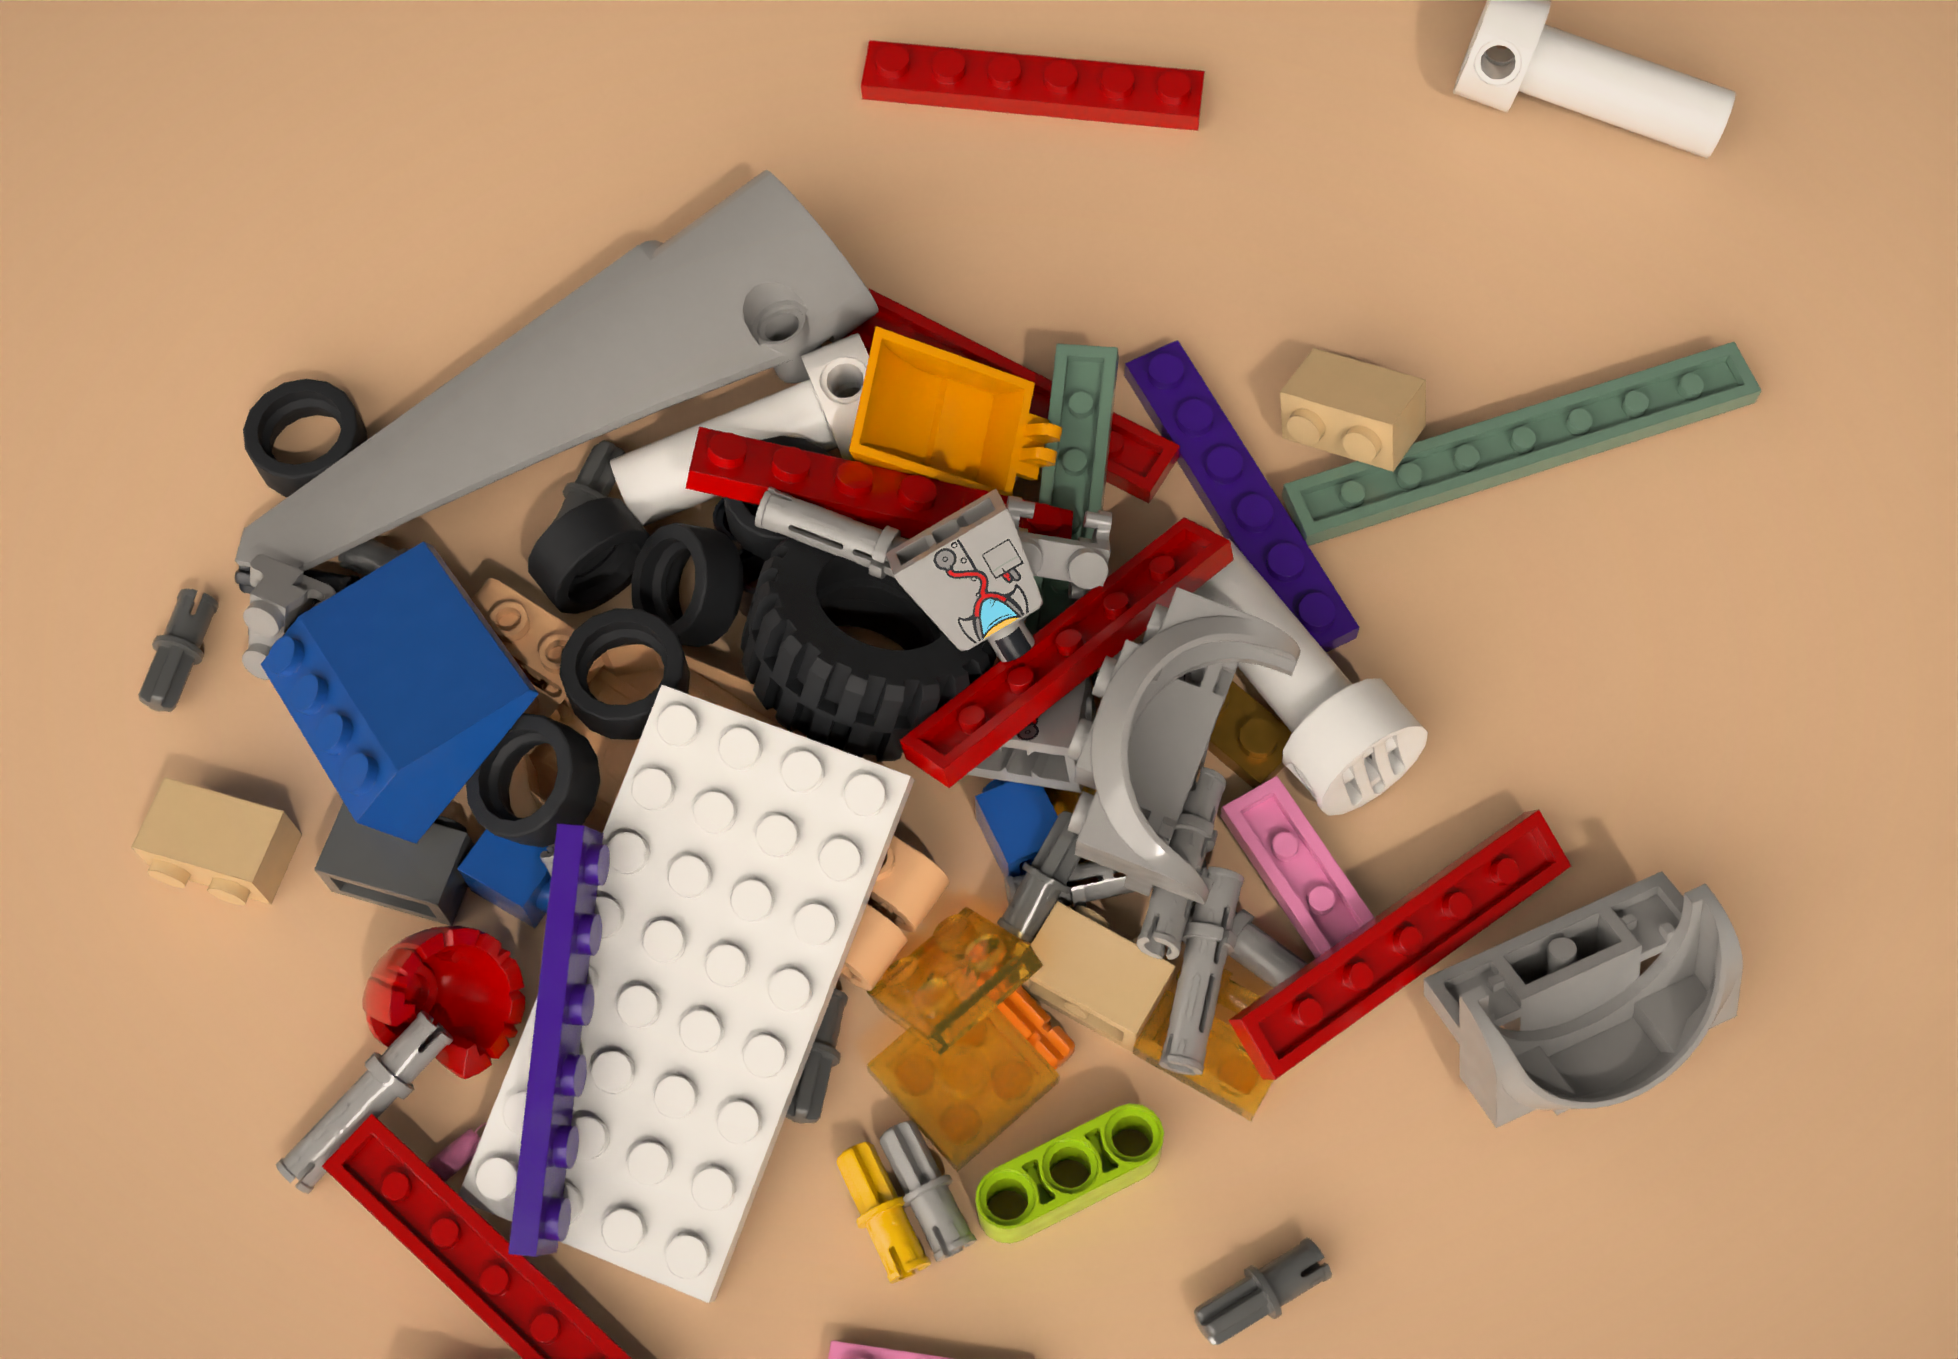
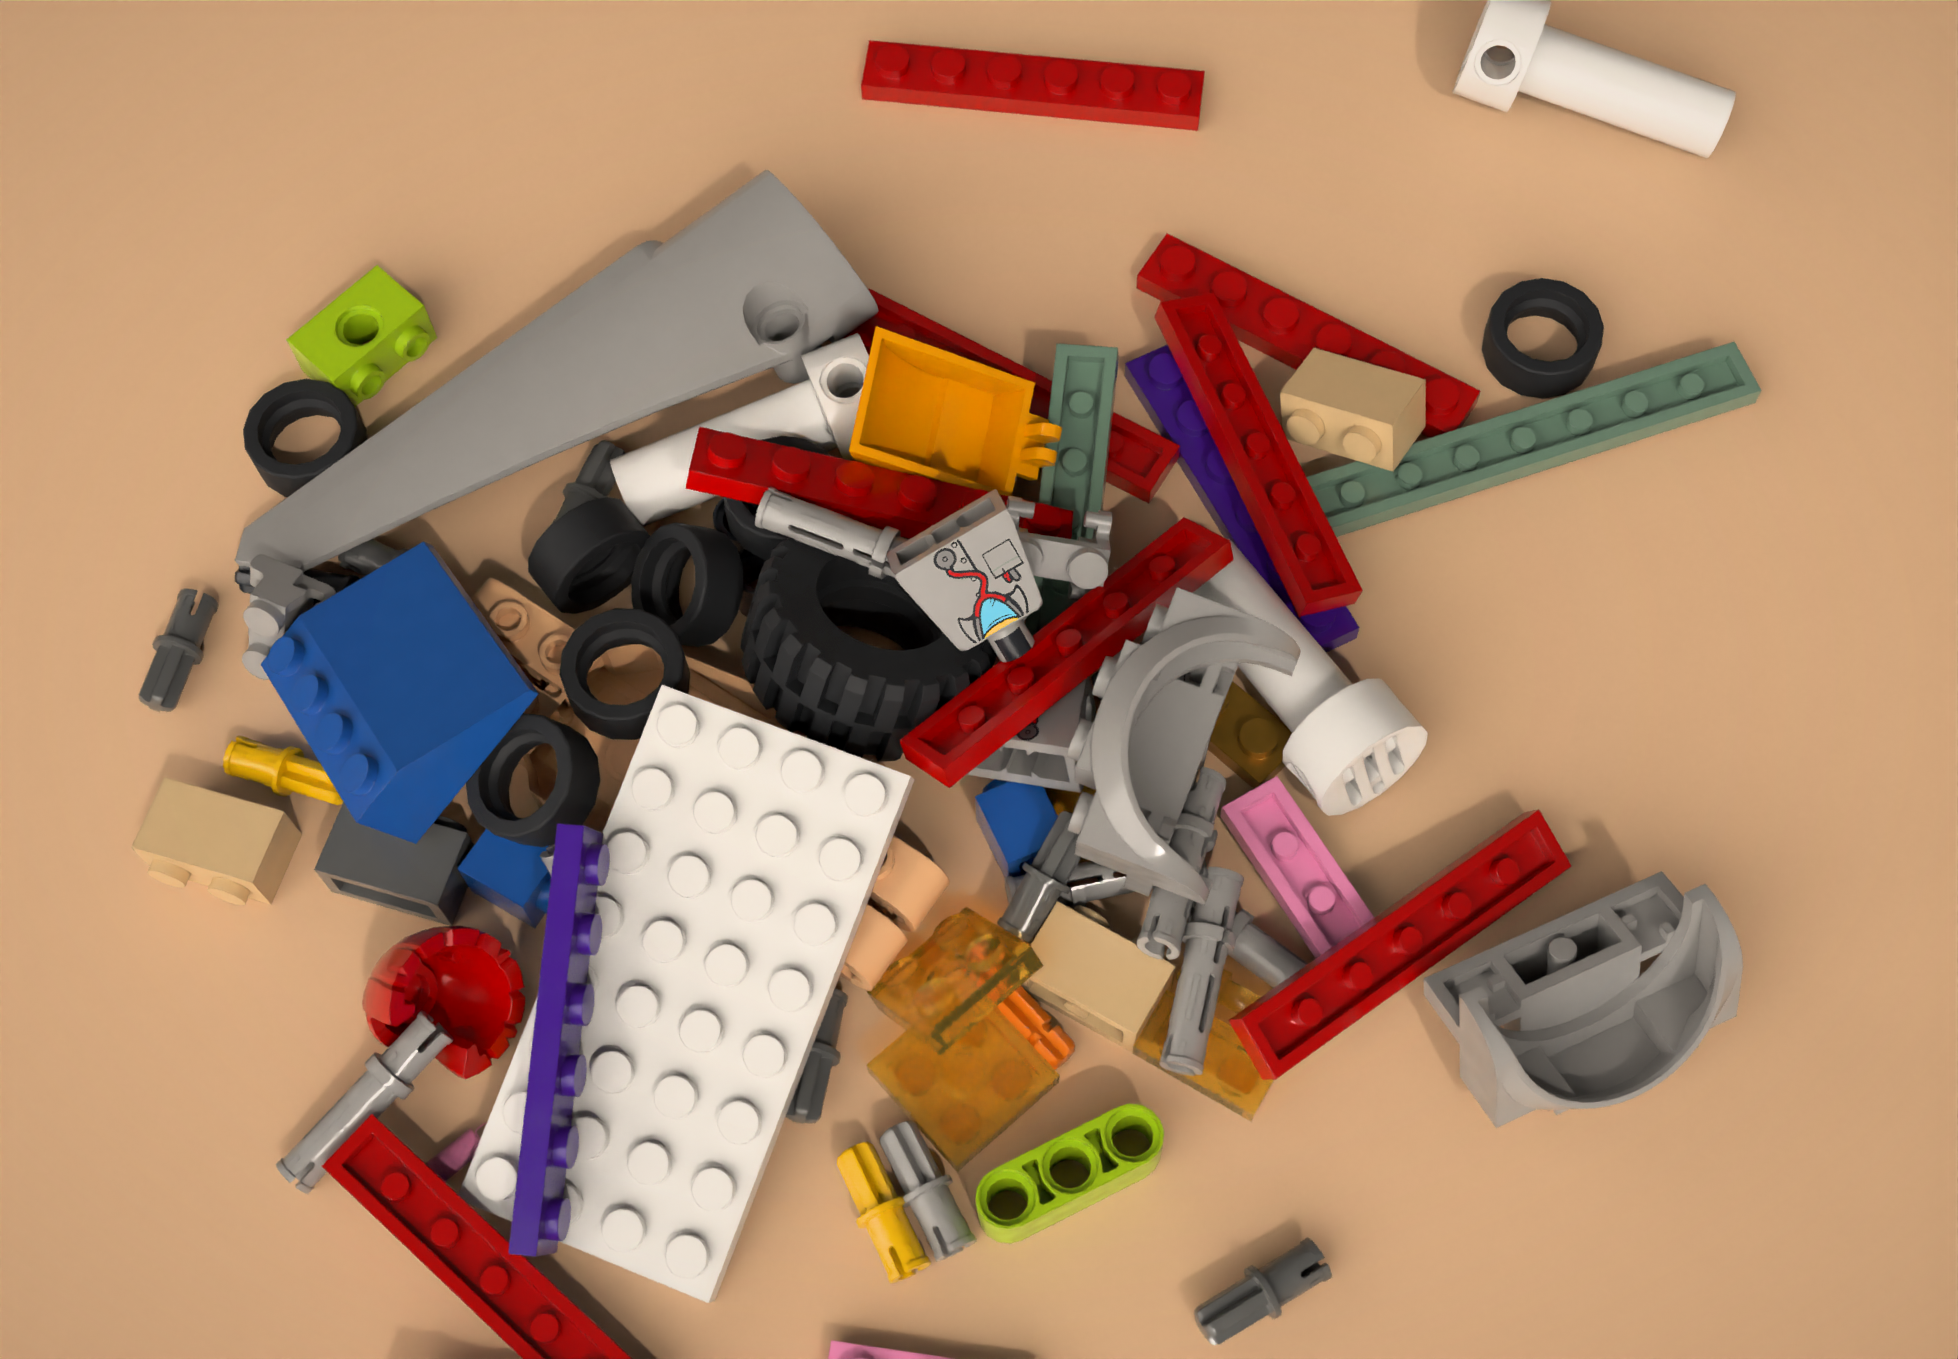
(279, 768): none -> yellow axle
(373, 310): none -> lime brick
(1258, 455): none -> red plate
(1291, 328): none -> red plate
(1549, 300): none -> black tyre

